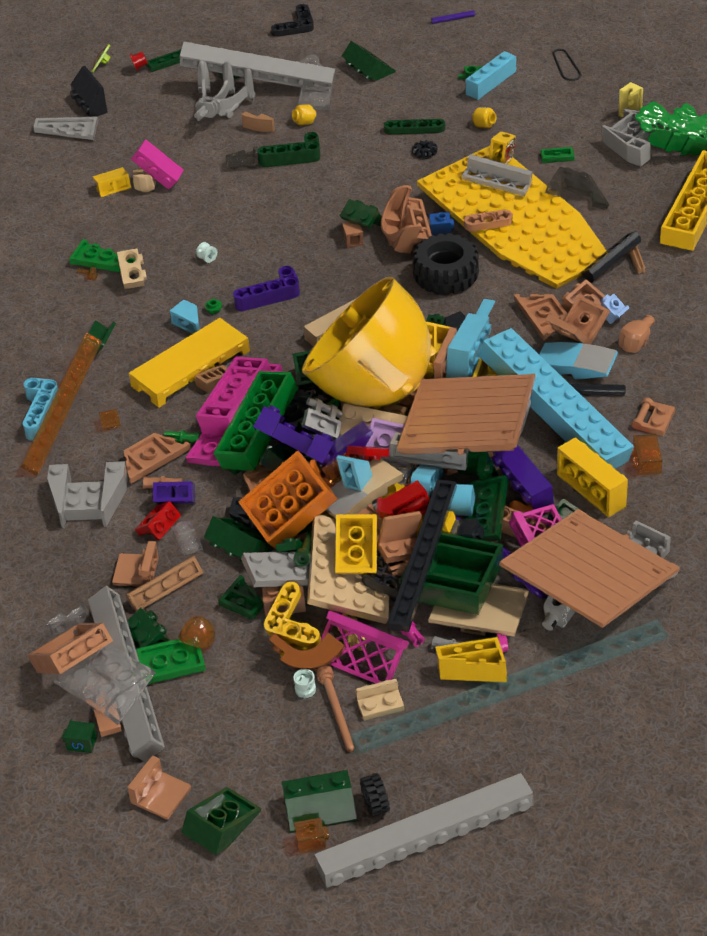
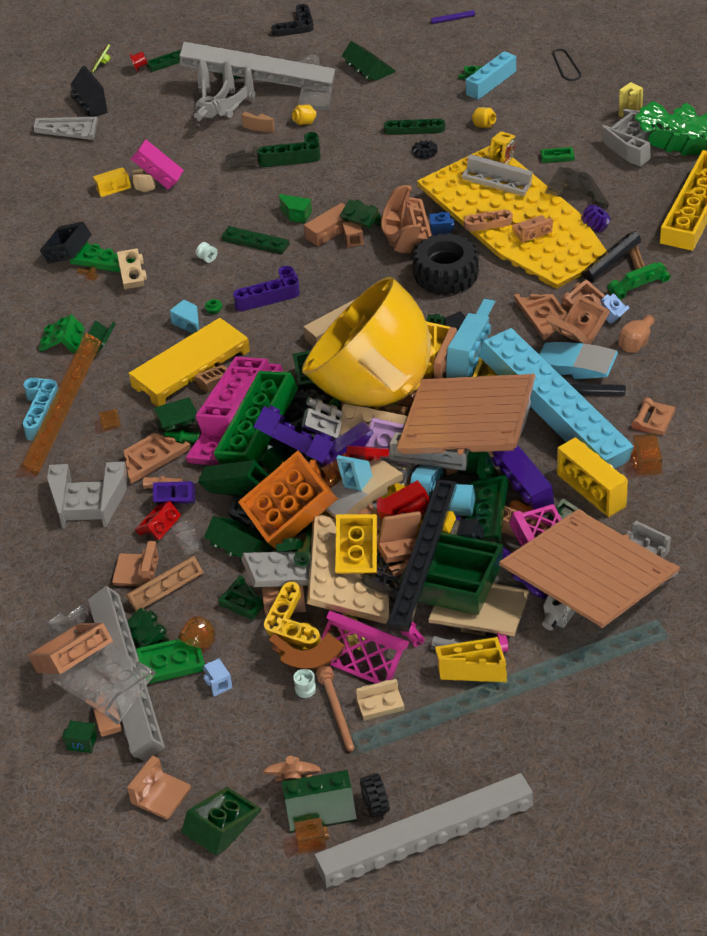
(65, 243): none -> black window
(65, 331): none -> green bracket
(174, 413): none -> dark green slope
(217, 677): none -> light blue brick
(232, 478): none -> dark green slope
(255, 240): none -> dark green plate
(291, 769): none -> nougat animal
(295, 208): none -> green slope
(325, 226): none -> nougat brick
(533, 228): none -> nougat bracket
(595, 218): none -> dark purple gear
(638, 278): none -> green plate

